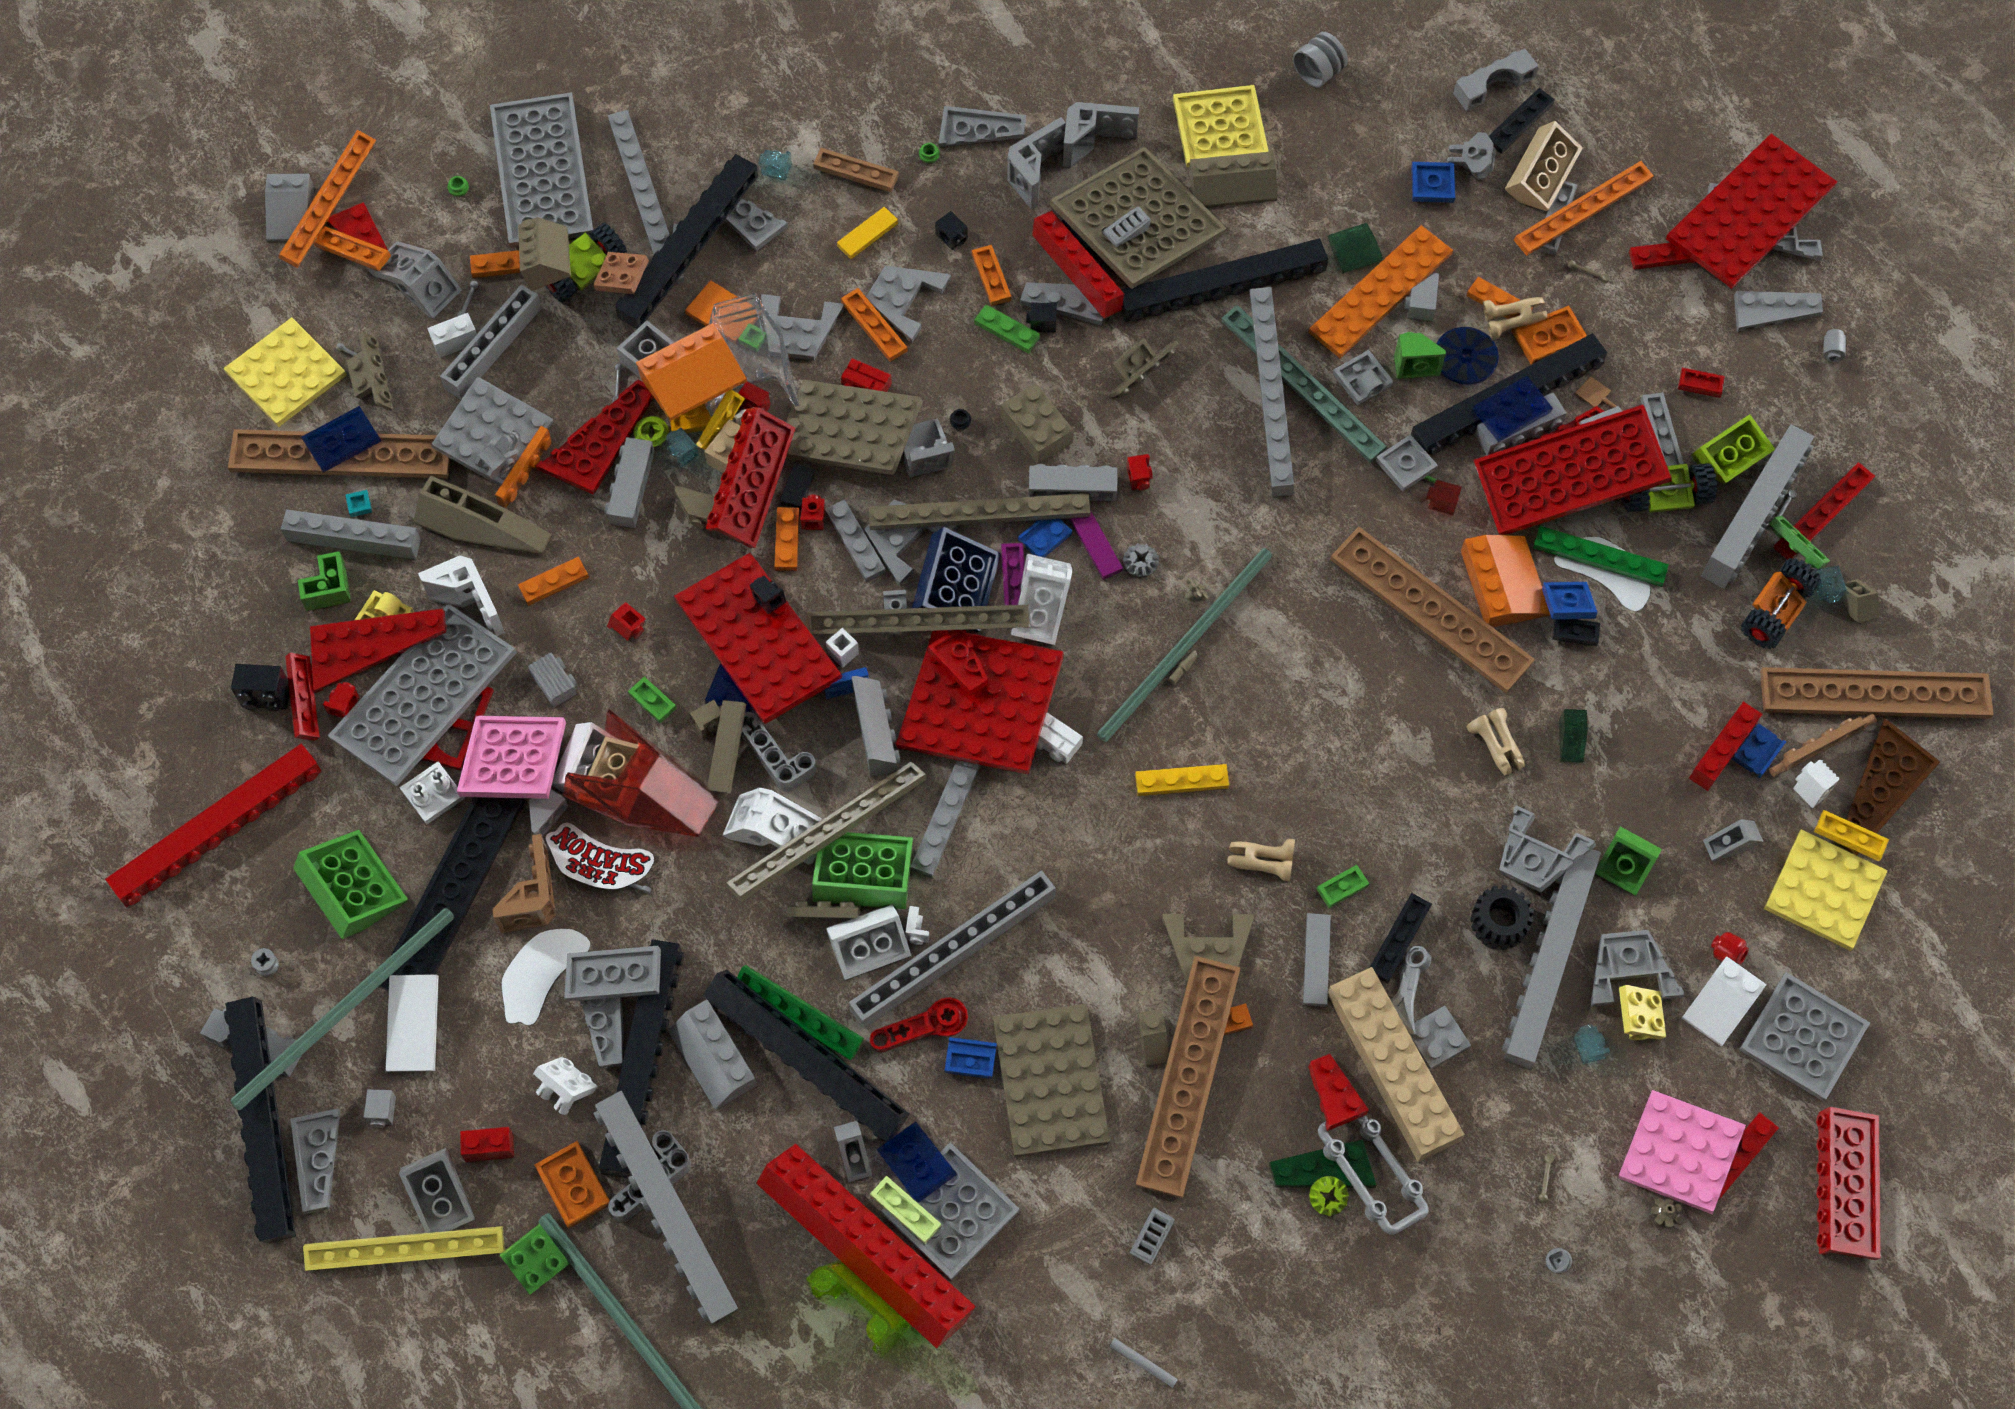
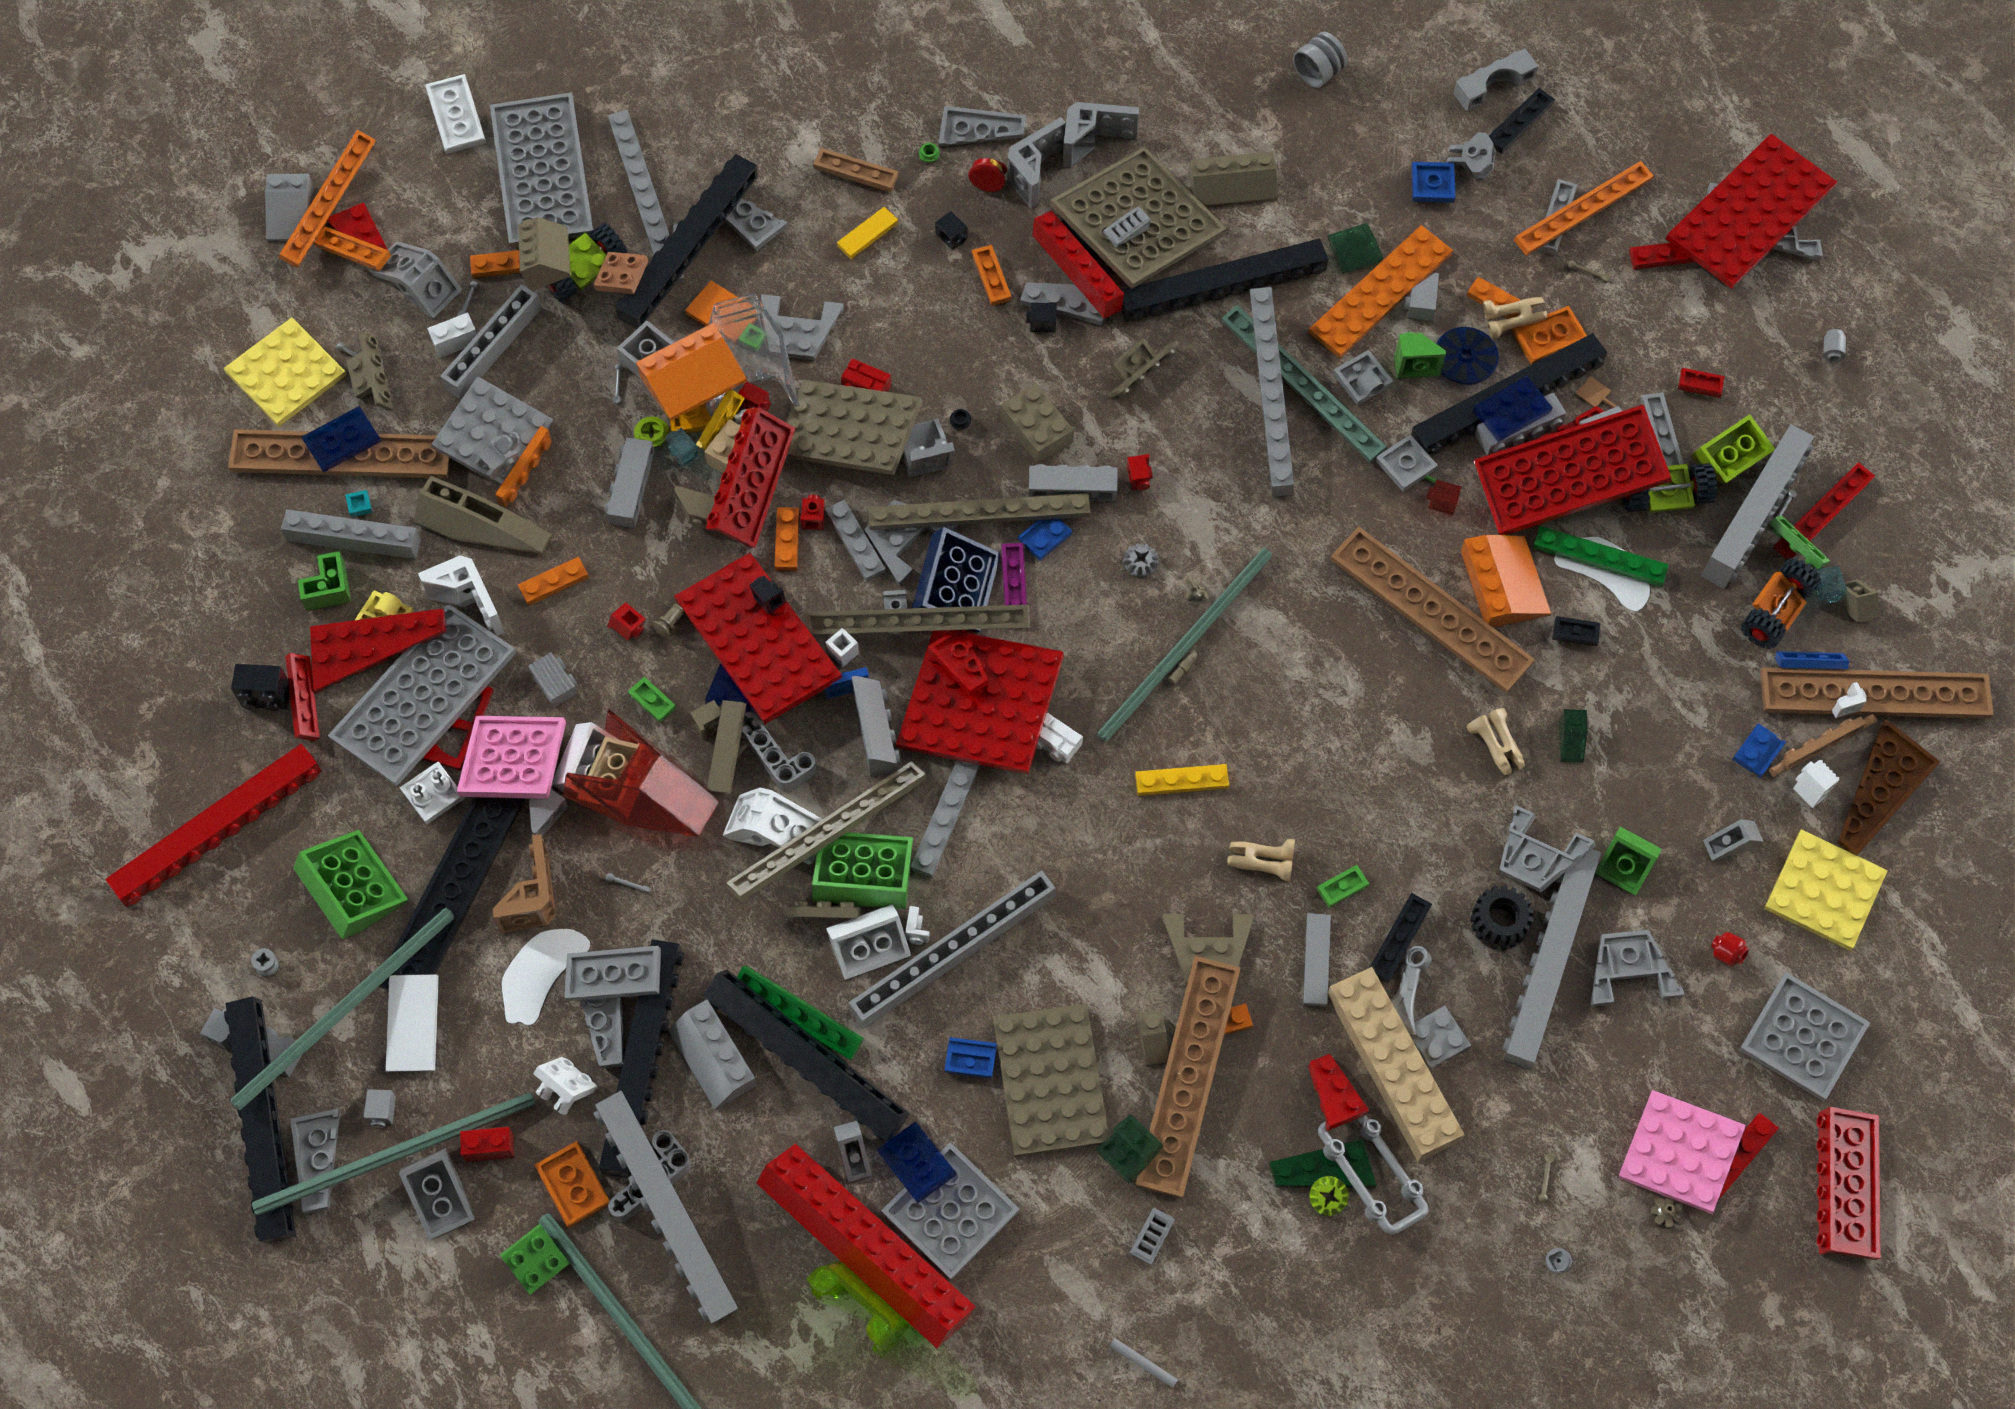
(341, 700): red brick -> none
(392, 1154): none -> sand green axle
(403, 1248): light yellow plate -> none
(455, 114): none -> white tile
(458, 186): bright green plate -> none
(595, 862): sticker -> none
(596, 444): red wing -> none
(666, 622): none -> dark tan pin
(775, 164): clear light blue brick -> none
(797, 486): black tile -> none
(874, 325): orange plate -> none
(896, 291): light grey wing -> none
(905, 1209): yellowish green plate -> none
(924, 1024): red beam -> none
(988, 174): none -> red piece
(1007, 329): bright green plate -> none
(1045, 591): white bracket -> none
(1097, 546): magenta tile -> none
(1129, 1148): none -> clear green slope
(1219, 122): light yellow plate -> none
(1544, 167): tan slope -> none
(1569, 600): blue plate -> none
(1590, 1044): clear light blue brick -> none
(1642, 1013): light yellow plate -> none
(1724, 1001): white slope -> none
(1725, 746): red brick -> none
(1764, 308): light grey wing -> none
(1811, 660): none -> blue plate
(1850, 703): none -> white bracket
(1851, 835): yellow tile -> none

